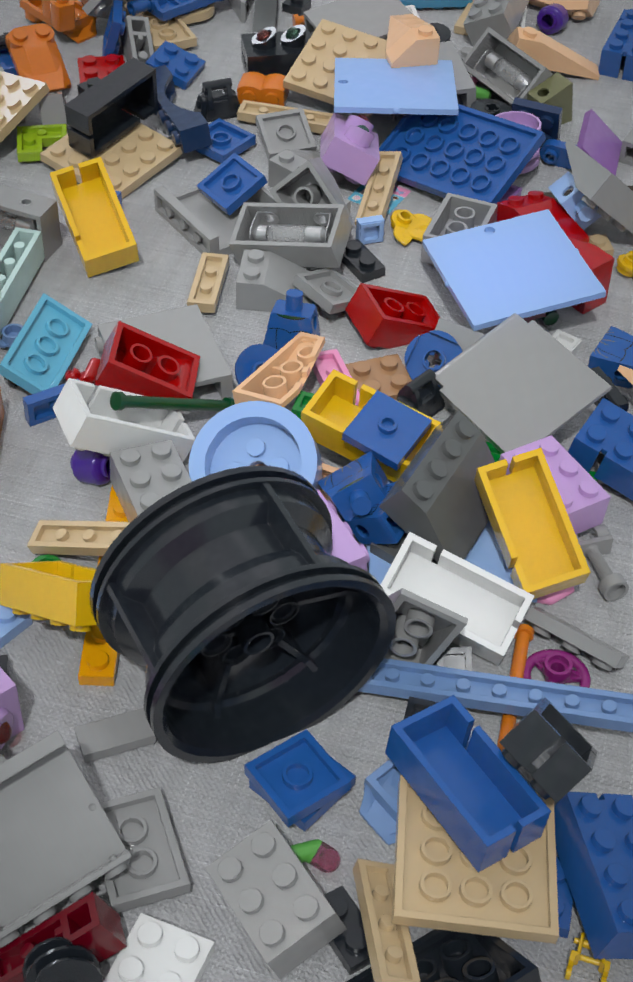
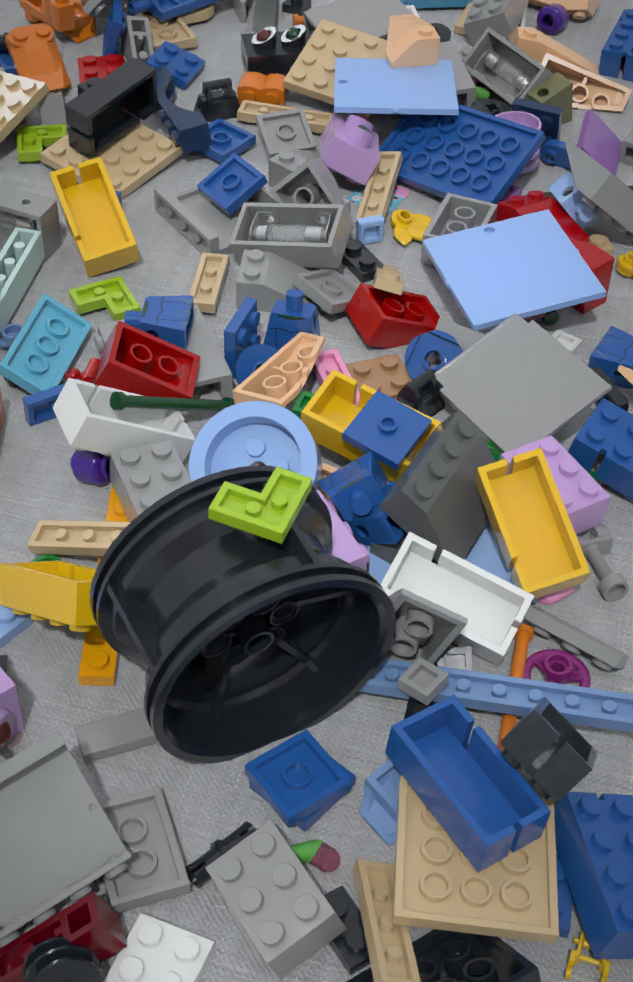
(109, 293): none -> lime plate
(165, 318): none -> blue torso
(217, 849): none -> black pin
(241, 332): none -> blue plate
(263, 513): none -> lime plate
(389, 279): none -> tan plate
(423, 681): none -> light grey plate
(589, 88): none -> light nougat wedge

